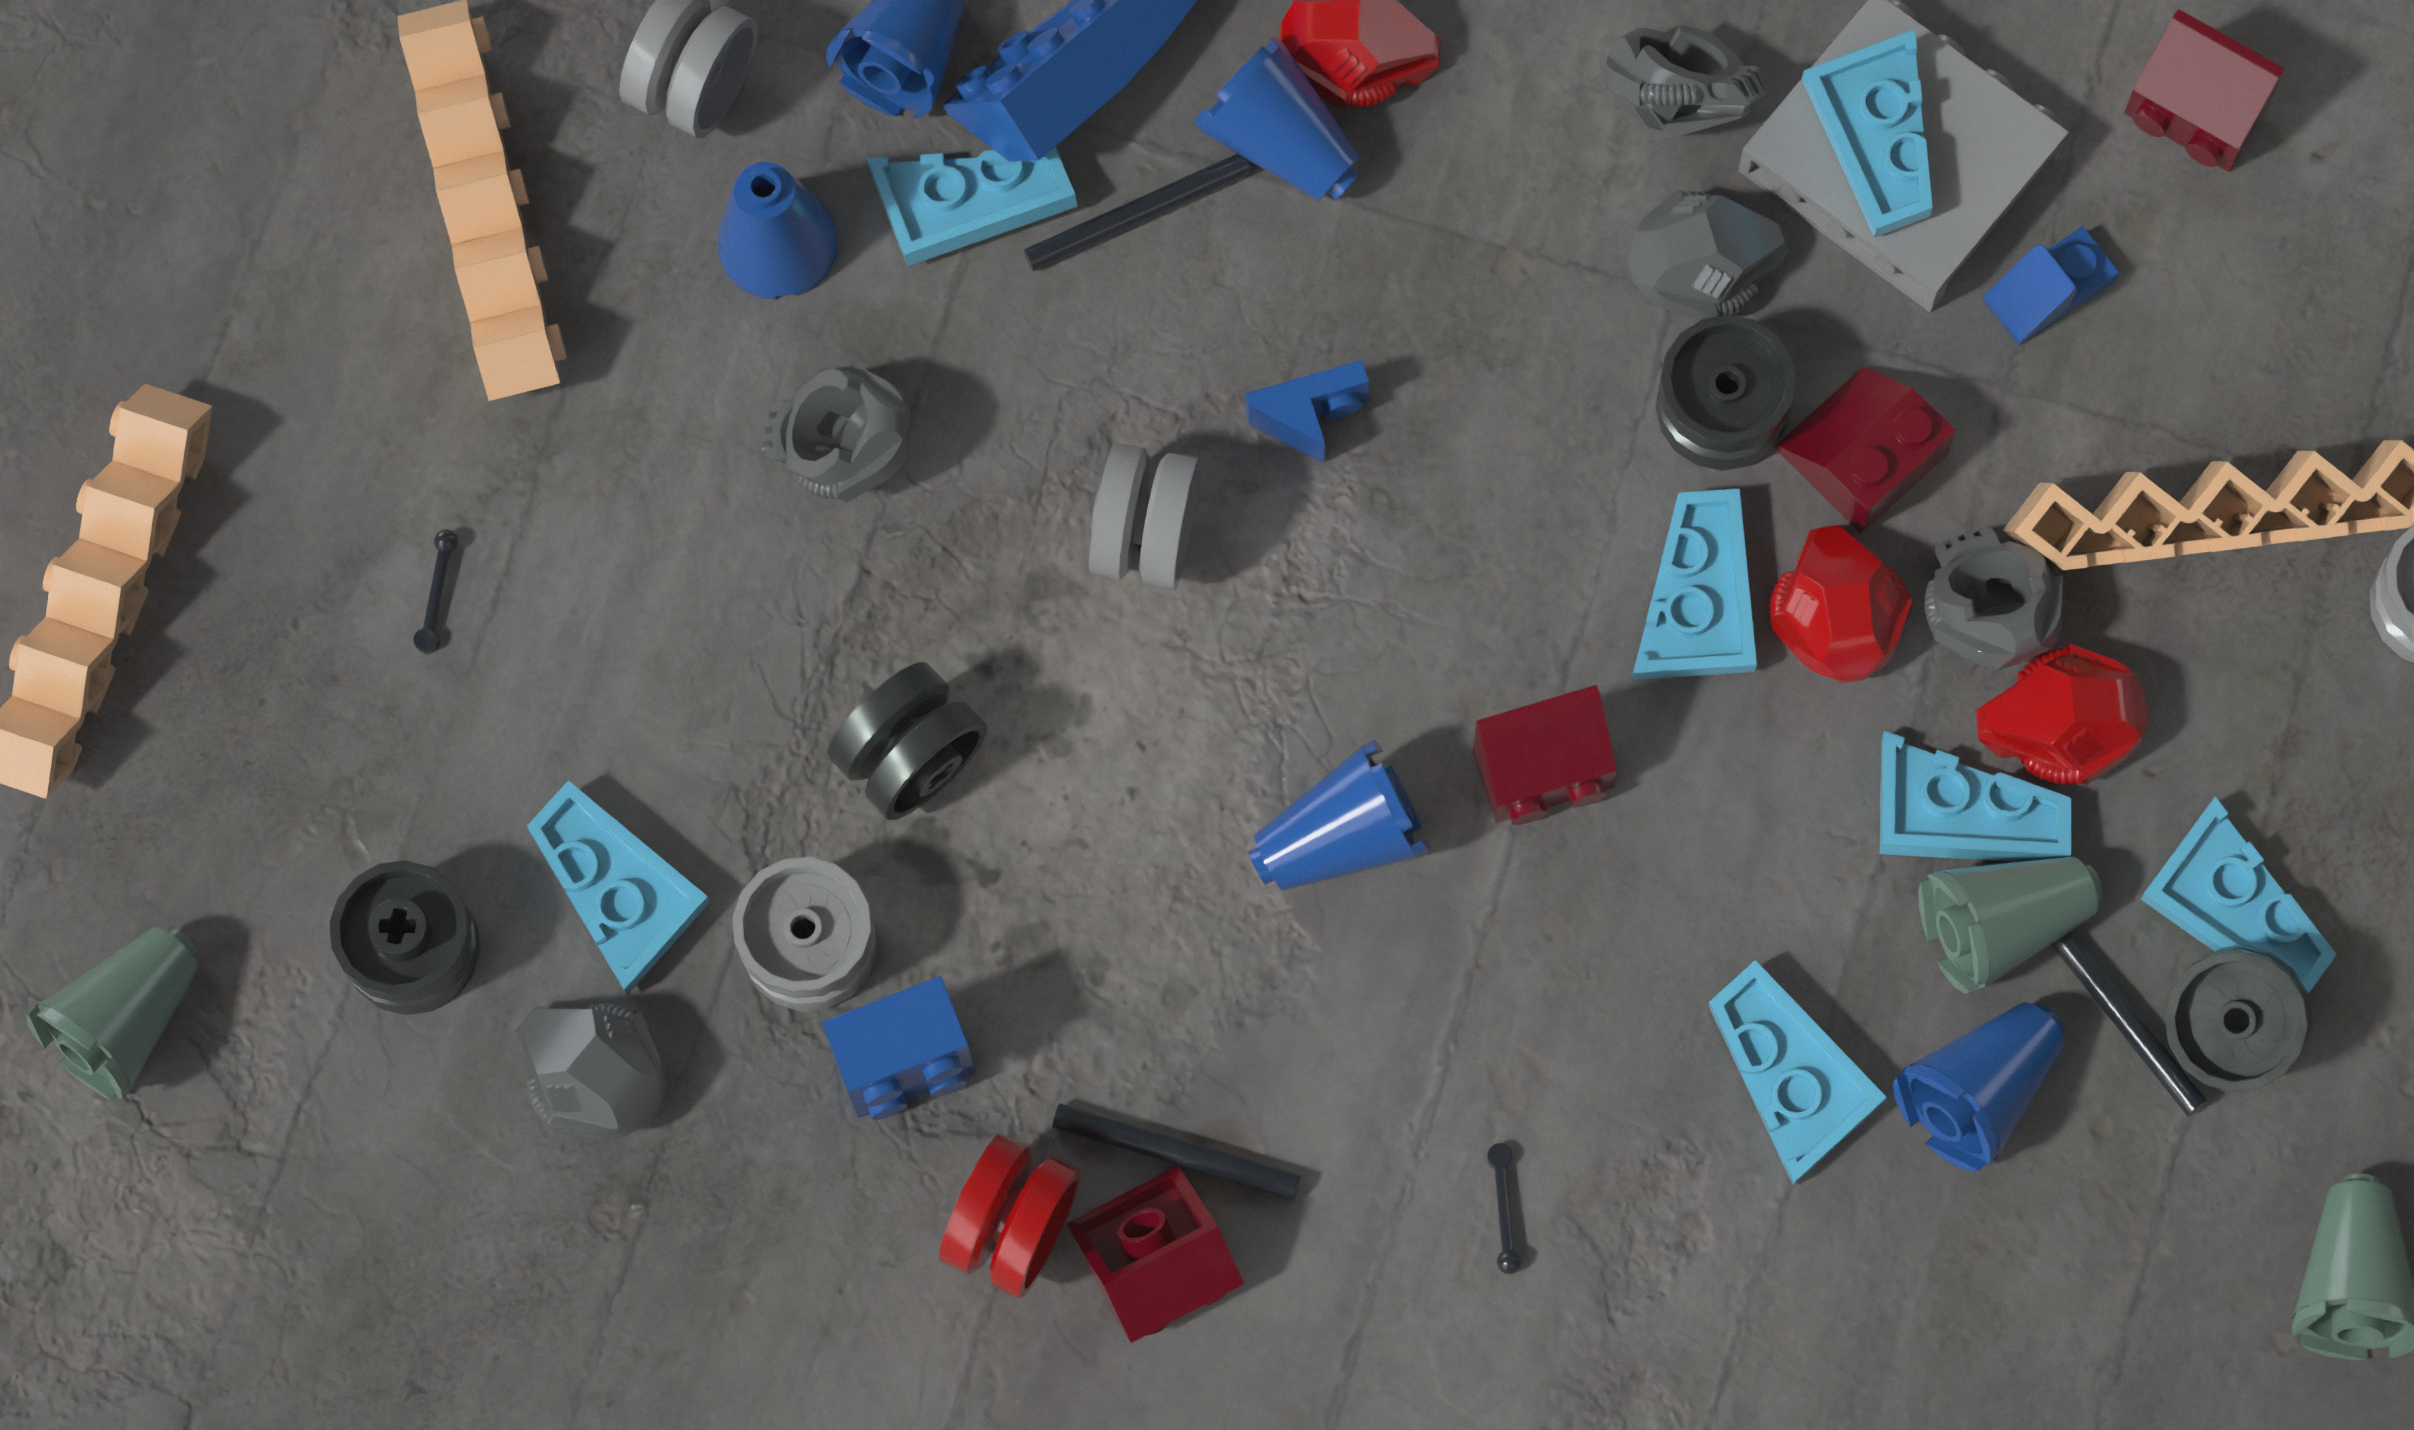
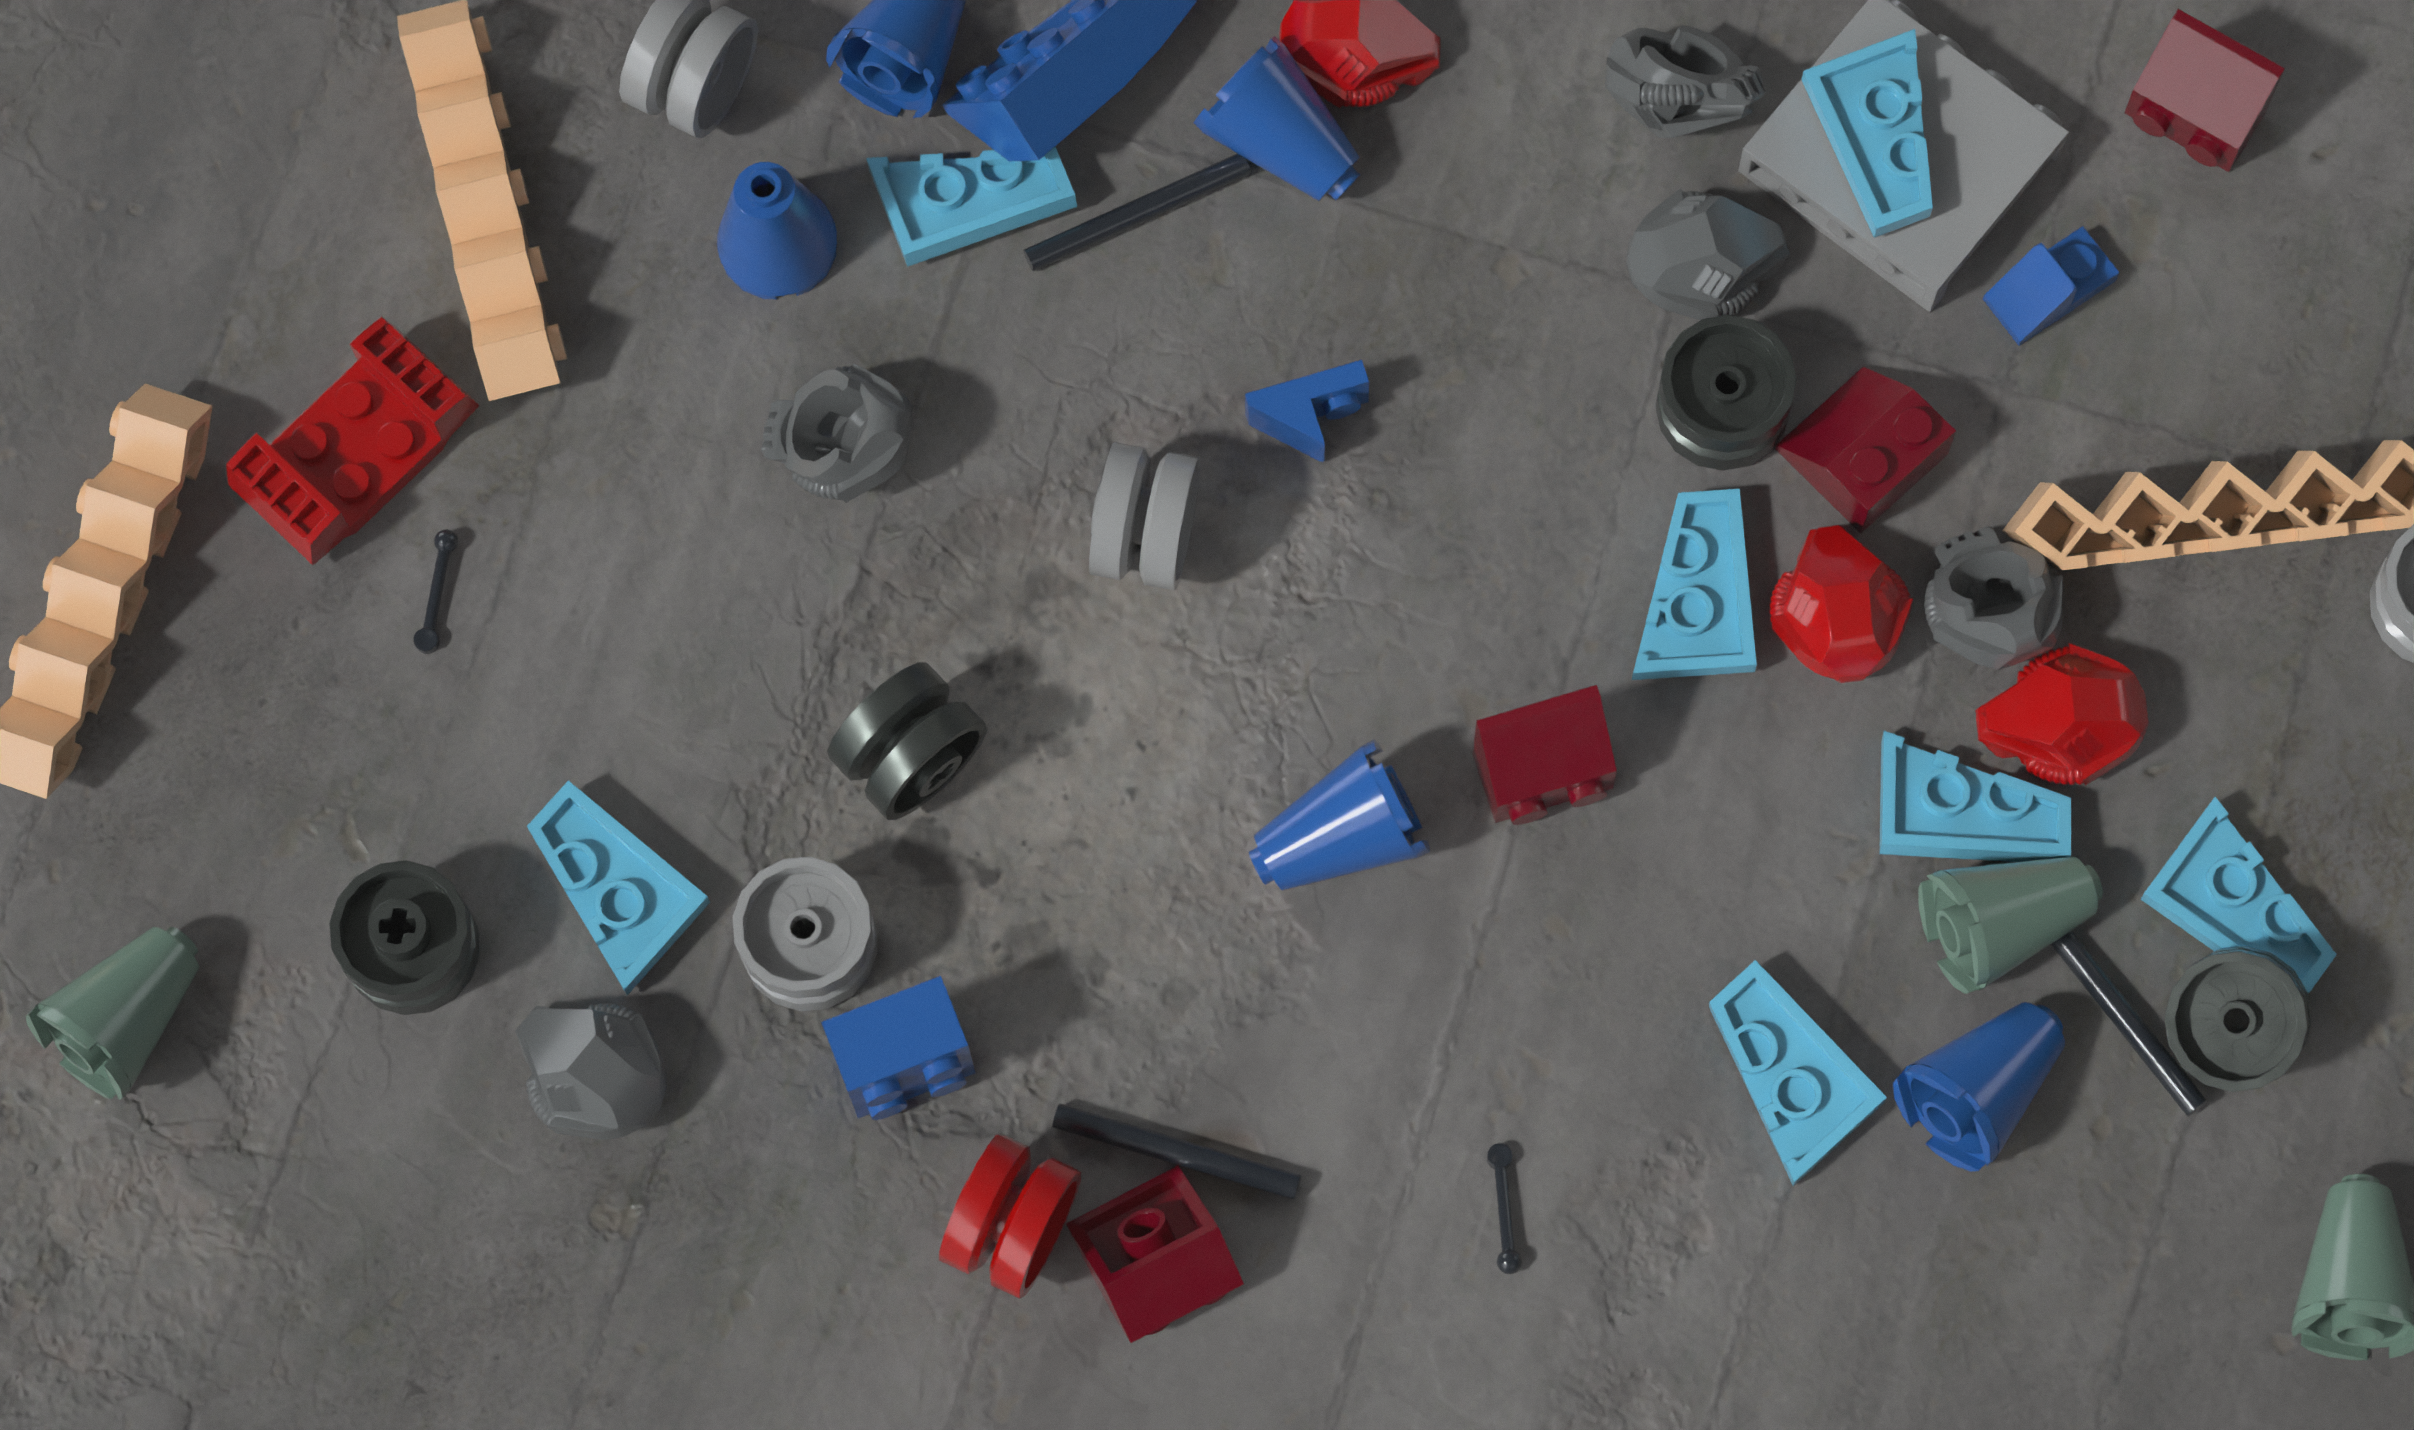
(352, 444): none -> red plate

